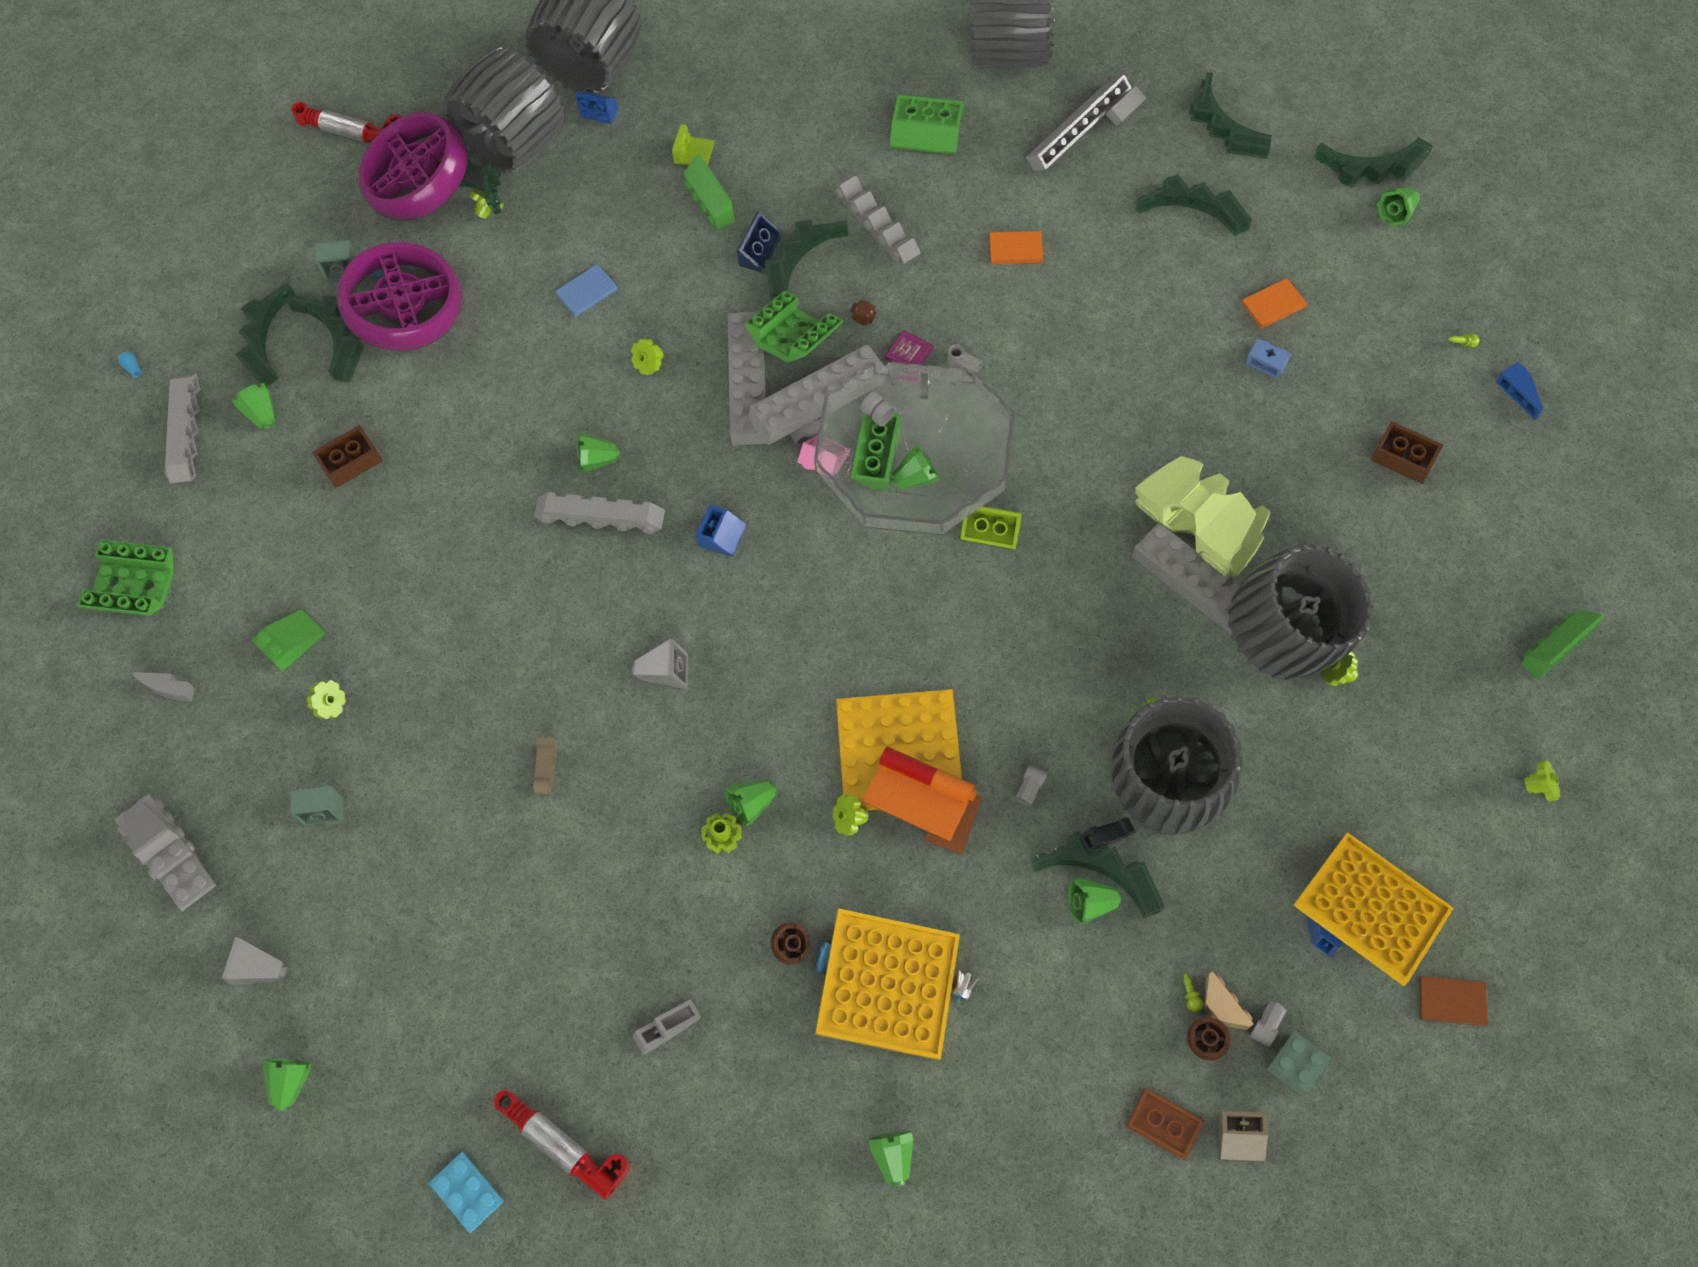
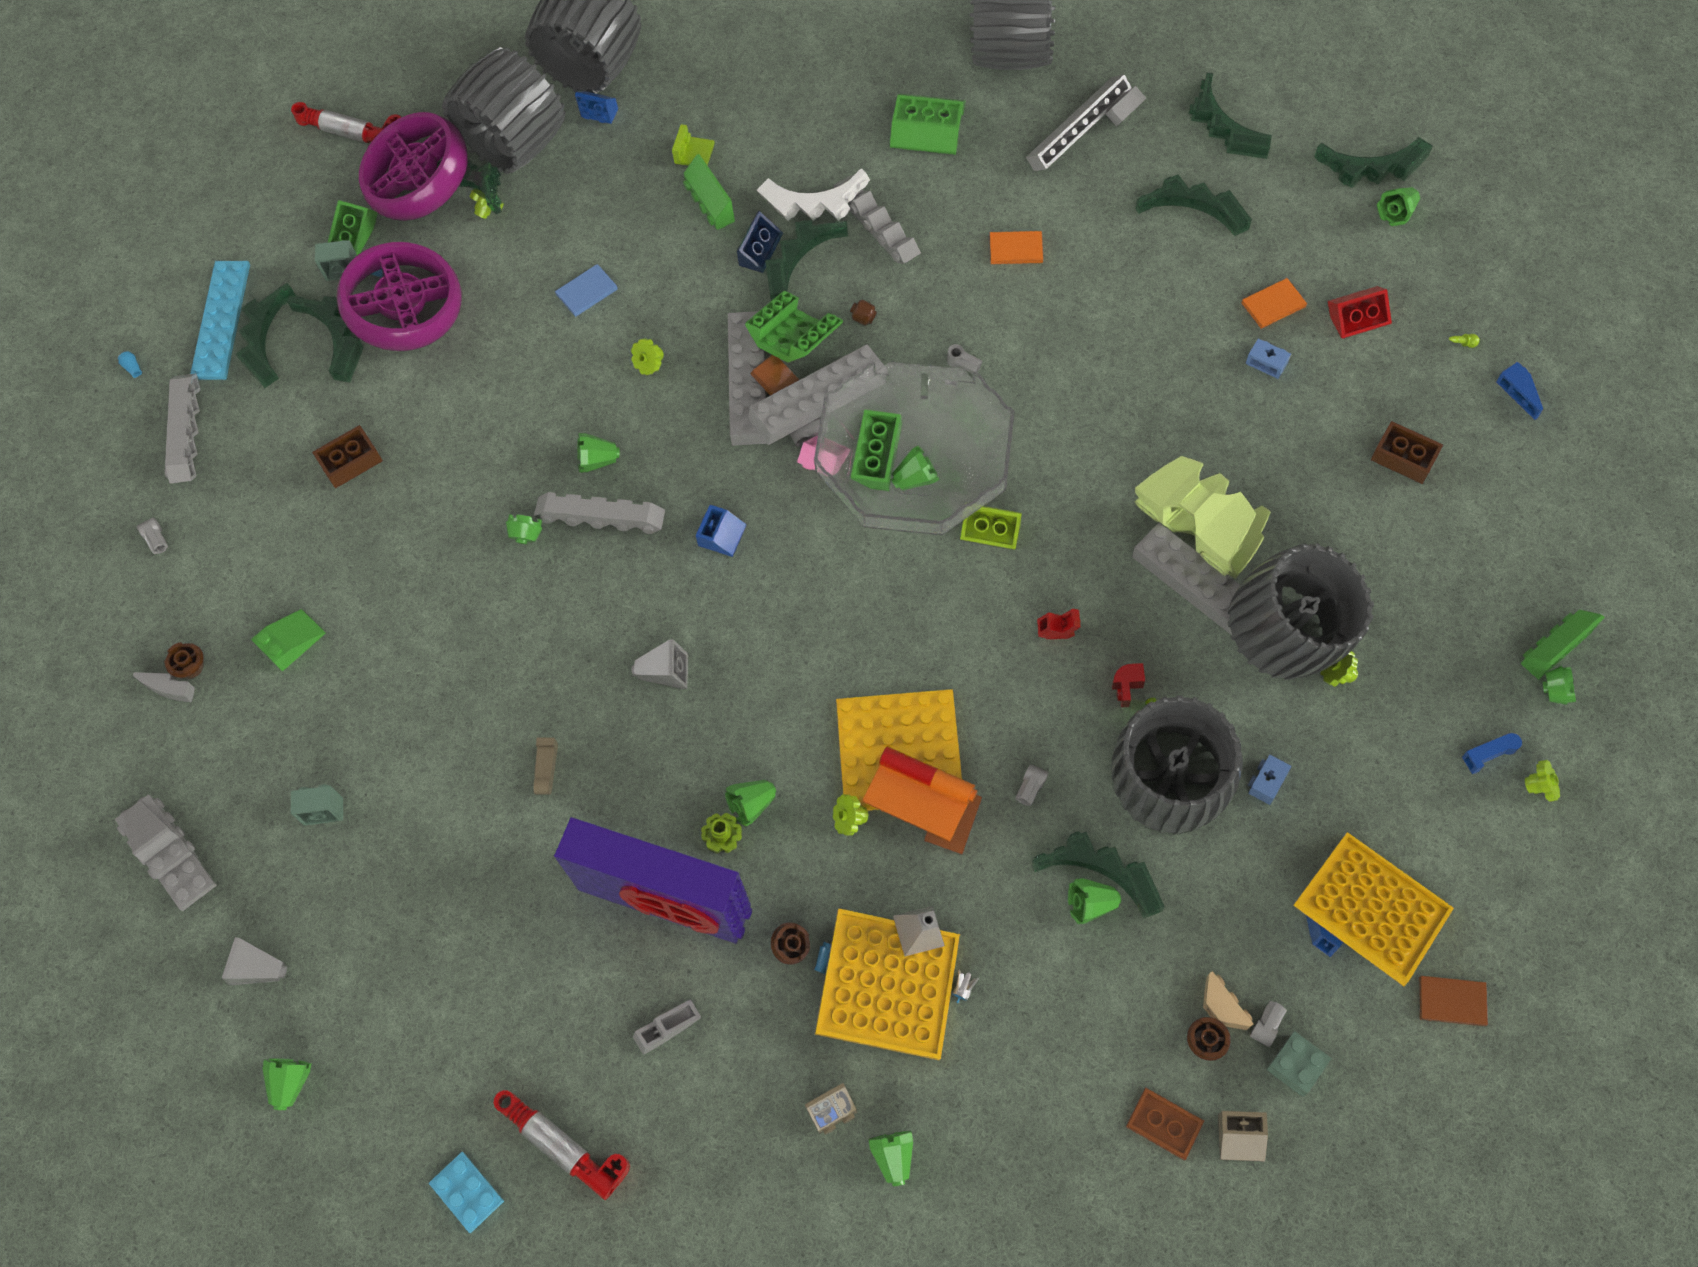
(135, 568): bright green slope -> none
(151, 532): none -> light grey piece
(184, 660): none -> reddish brown cone
(220, 320): none -> medium azure plate
(256, 405): bright green cone -> none
(326, 699): lime plant -> none
(352, 224): none -> bright green slope
(523, 528): none -> bright green cone
(654, 880): none -> dark purple panel
(773, 375): none -> dark orange tile
(813, 204): none -> white arch
(831, 1109): none -> slope
(876, 407): light grey wheel -> none
(909, 350): magenta tile -> none
(918, 931): none -> light grey slope
(1059, 626): none -> red brick
(1107, 834): black leg -> none
(1126, 678): none -> red brick
(1194, 1002): lime bar -> none
(1264, 789): none -> medium blue brick
(1360, 311): none -> red slope
(1477, 756): none -> blue leg
(1560, 685): none -> bright green cone

